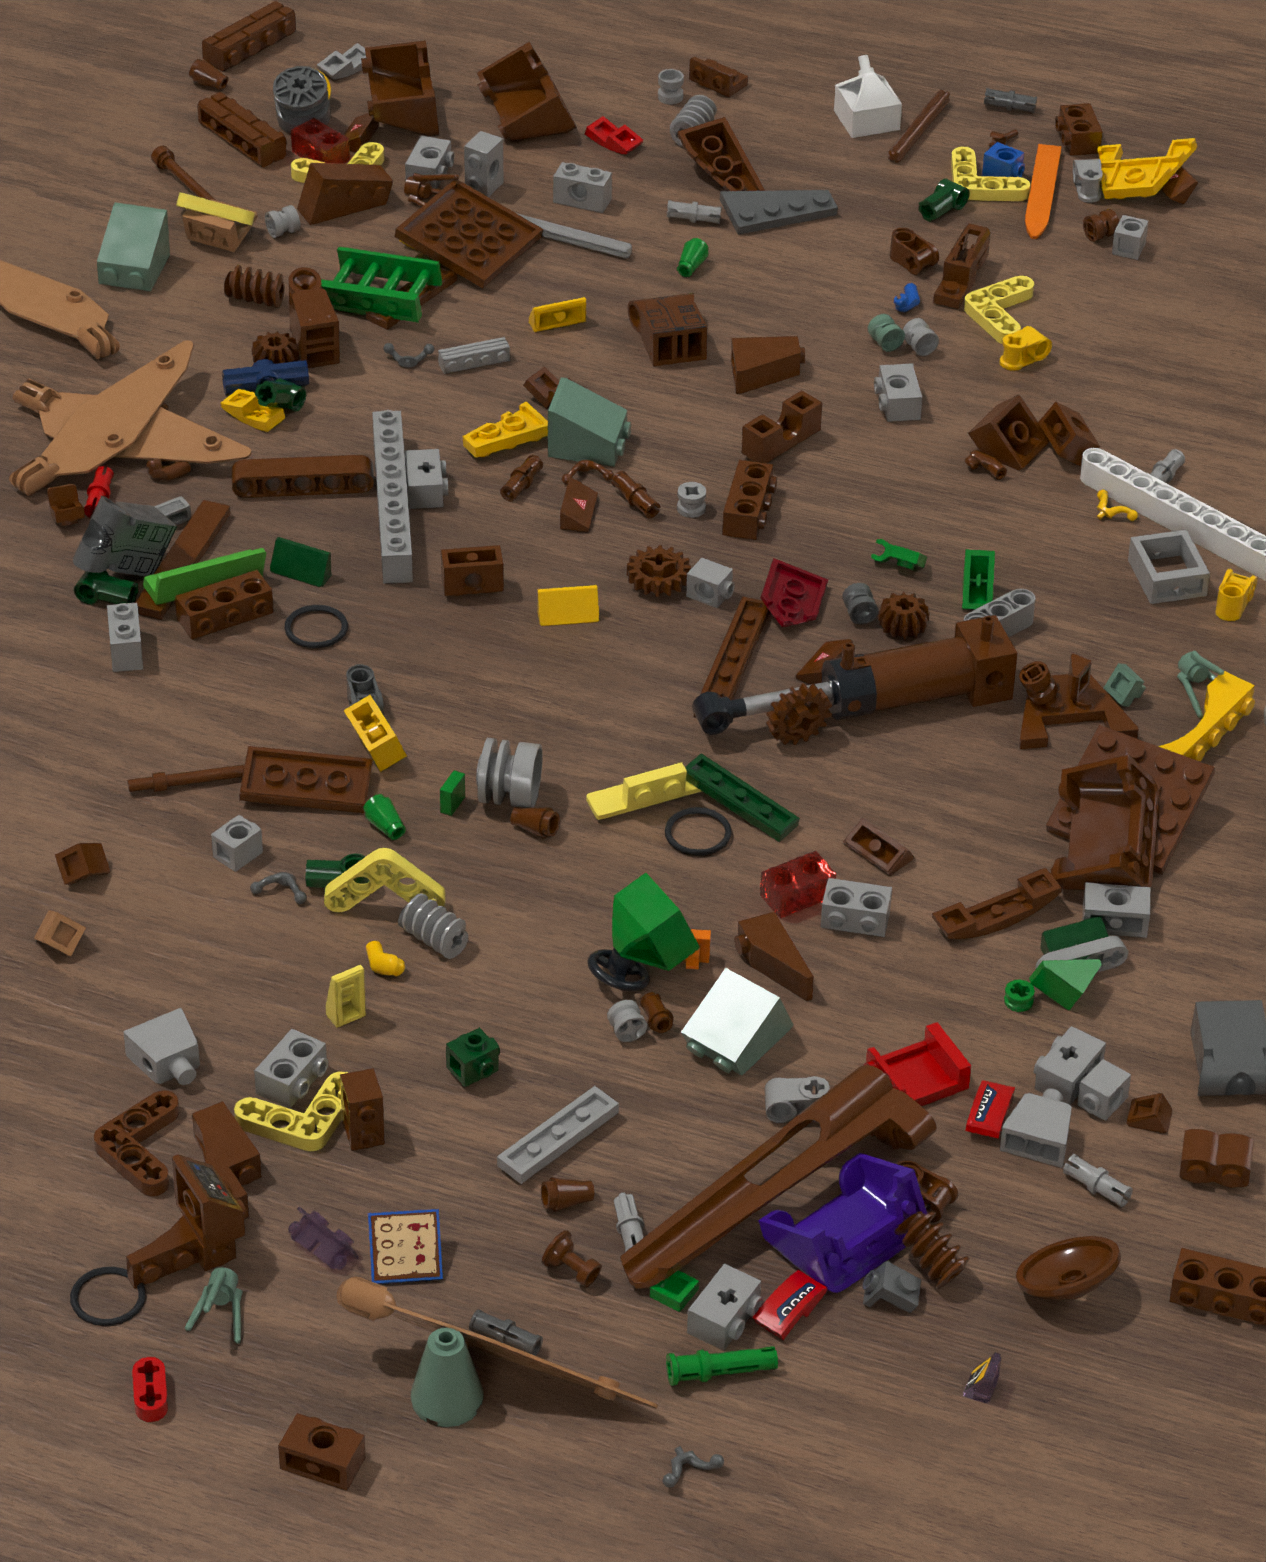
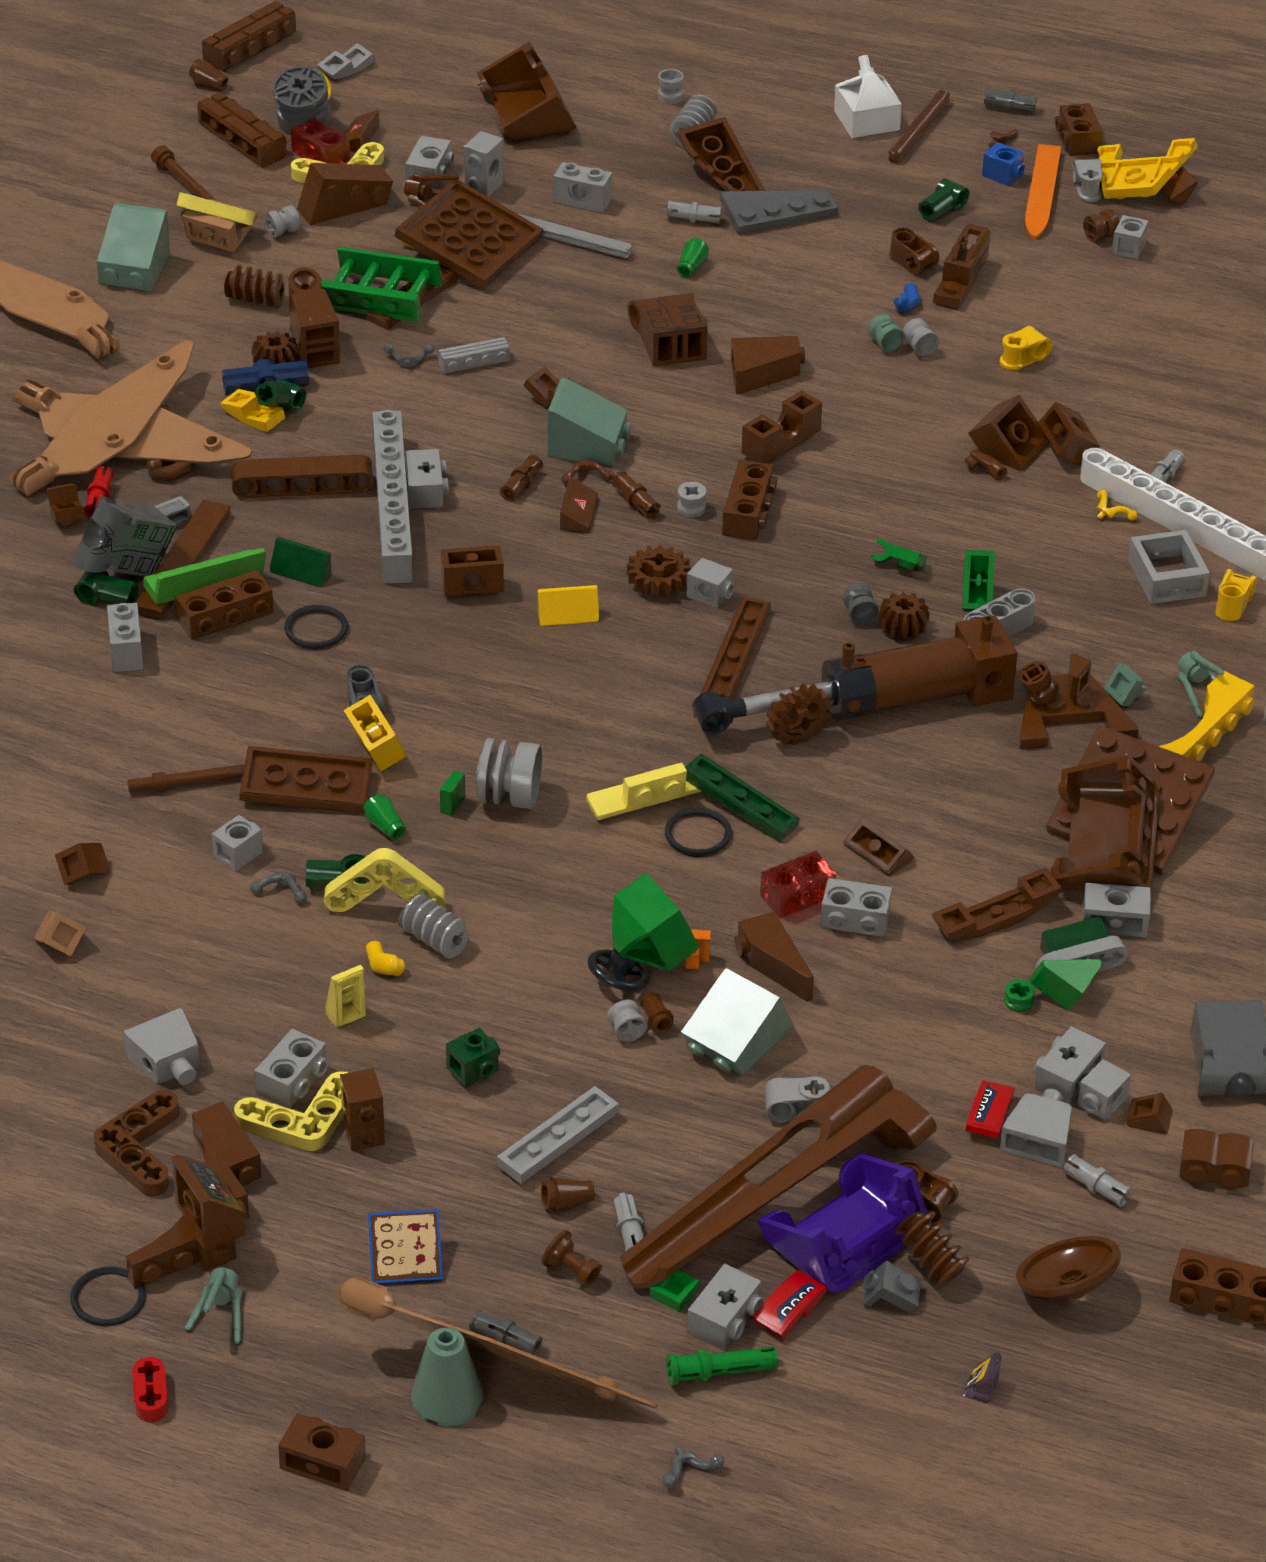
(333, 1246): clear purple hinge -> none
(401, 87): reddish brown windscreen -> none
(508, 433): yellow wing -> none
(539, 821): reddish brown cone -> none
(558, 314): yellow slope -> none
(616, 139): red slope -> none
(716, 76): reddish brown bracket -> none
(792, 593): dark red tile -> none
(812, 670): reddish brown slope -> none
(898, 392): light grey brick -> none
(925, 1069): red panel -> none
(984, 304): light yellow beam -> none
(1003, 187): light yellow beam -> none

